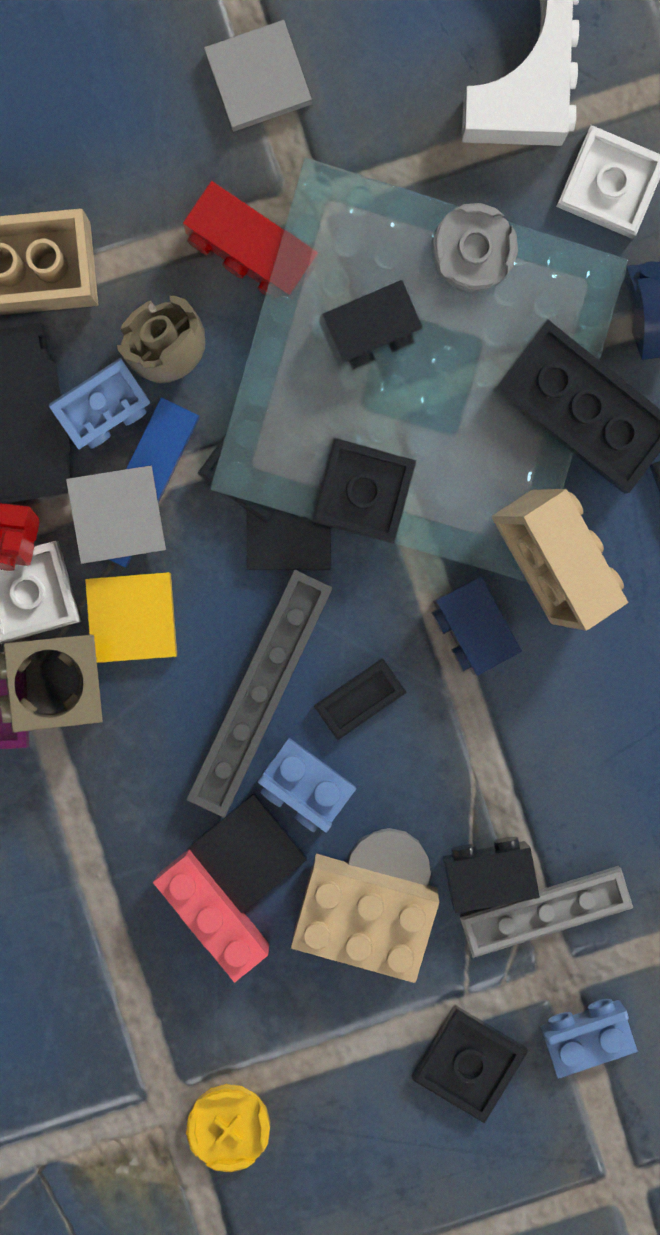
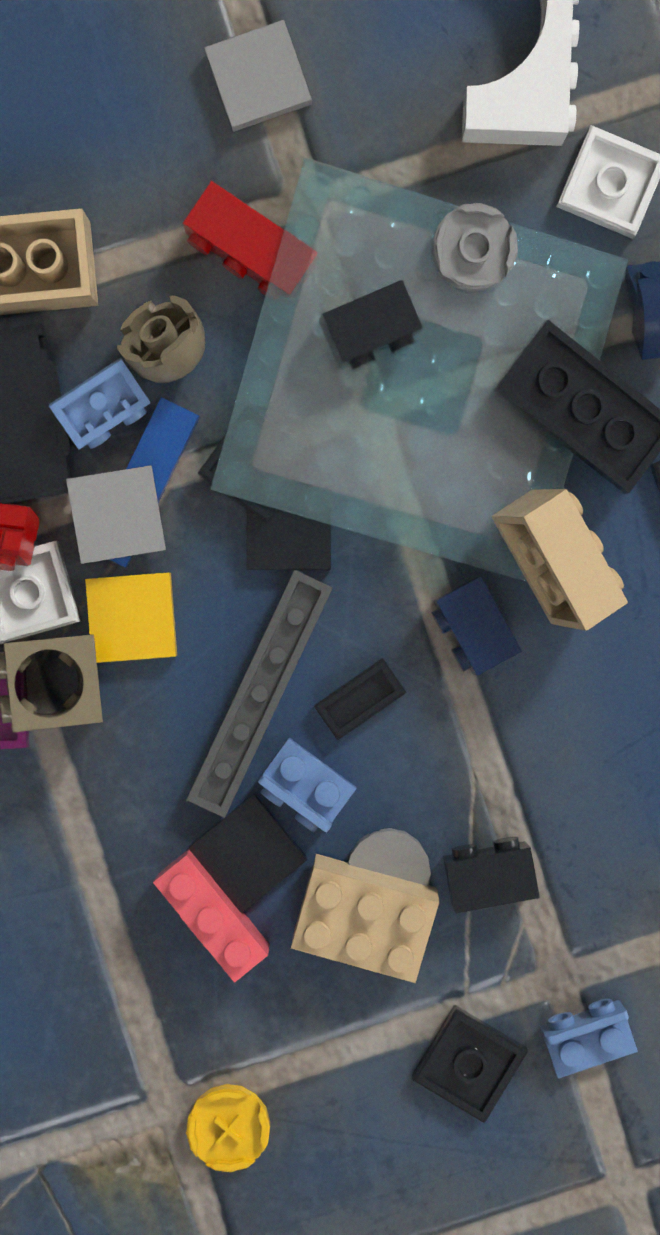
(363, 490): black tile -> none
(555, 910): light grey tile -> none

